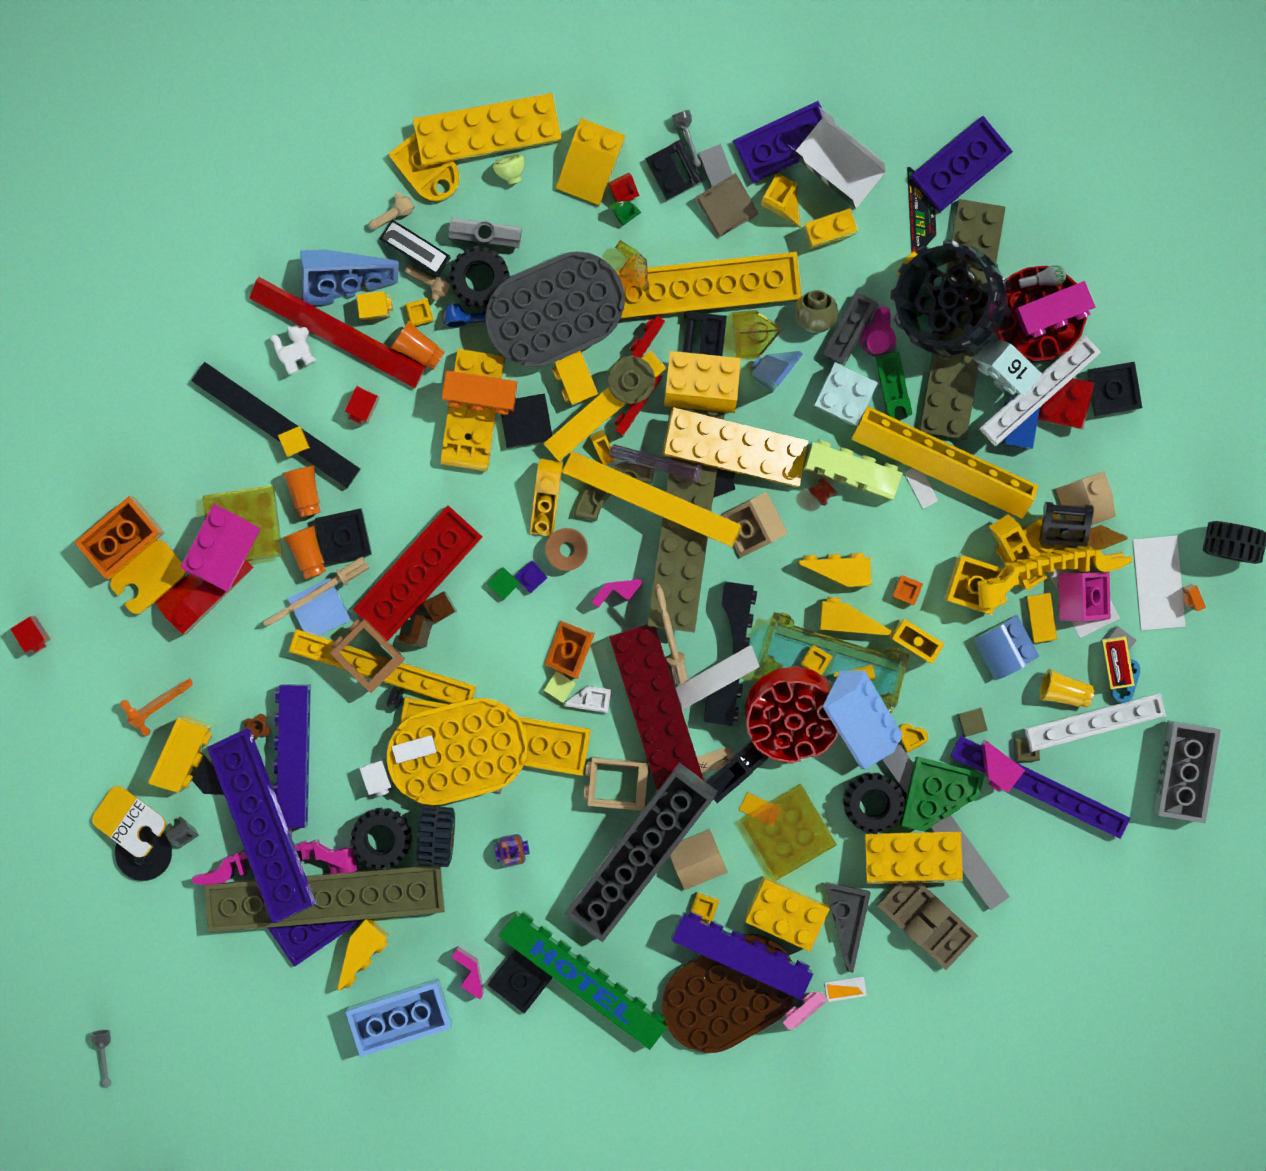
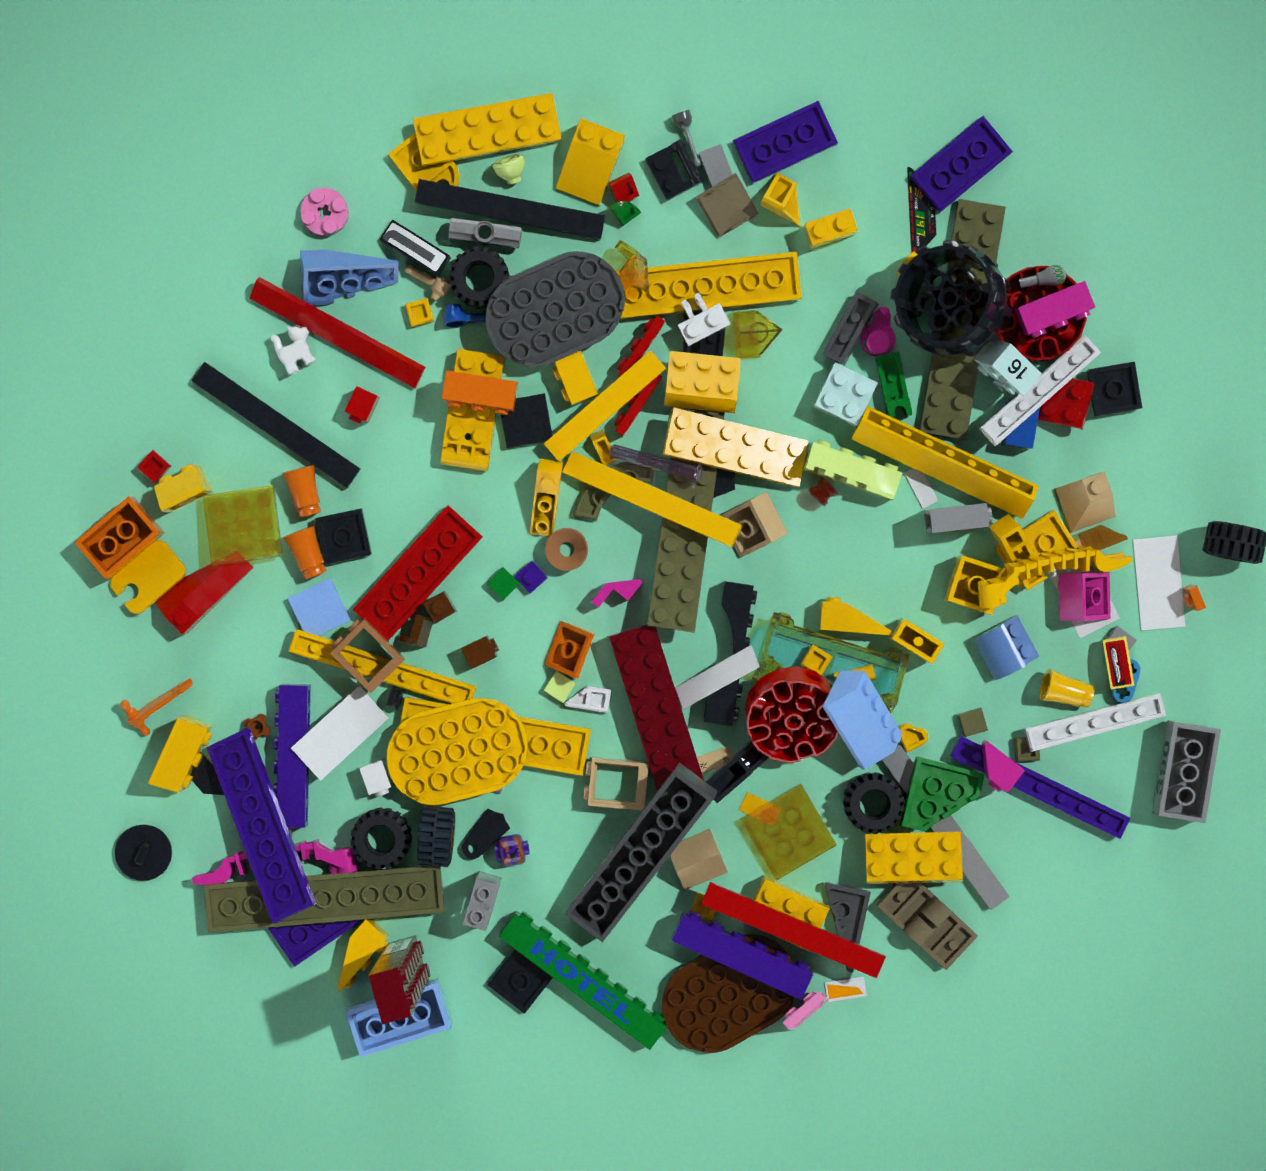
(30, 635): red brick -> none
(100, 1040): hinge -> none
(122, 818): piece -> none
(154, 466): none -> red plate
(182, 489): none -> yellow slope
(182, 833): dark grey tile -> none
(220, 548): dark pink slope -> none
(294, 441): yellow tile -> none
(319, 199): none -> bright pink plate
(339, 733): none -> white sticker
(344, 575): tan piece -> none
(374, 305): yellow brick -> none
(399, 979): none -> dark red brick
(402, 207): tan piece -> none
(414, 749): white sticker -> none
(418, 346): orange plant -> none
(473, 981): dark pink slope -> none
(480, 651): none -> reddish brown brick
(482, 901): none -> light grey window
(486, 833): none -> black piece
(509, 209): none -> black tile
(631, 379): olive tile -> none
(675, 659): tan piece -> none
(703, 324): none -> white hinge
(774, 368): medium blue wedge -> none
(793, 930): none -> red tile
(816, 311): olive plant -> none
(840, 160): white sticker -> none
(845, 571): yellow slope -> none
(907, 590): orange plate -> none
(957, 518): none -> light grey window
(1041, 617): yellow tile -> none
(1066, 531): black plate -> none

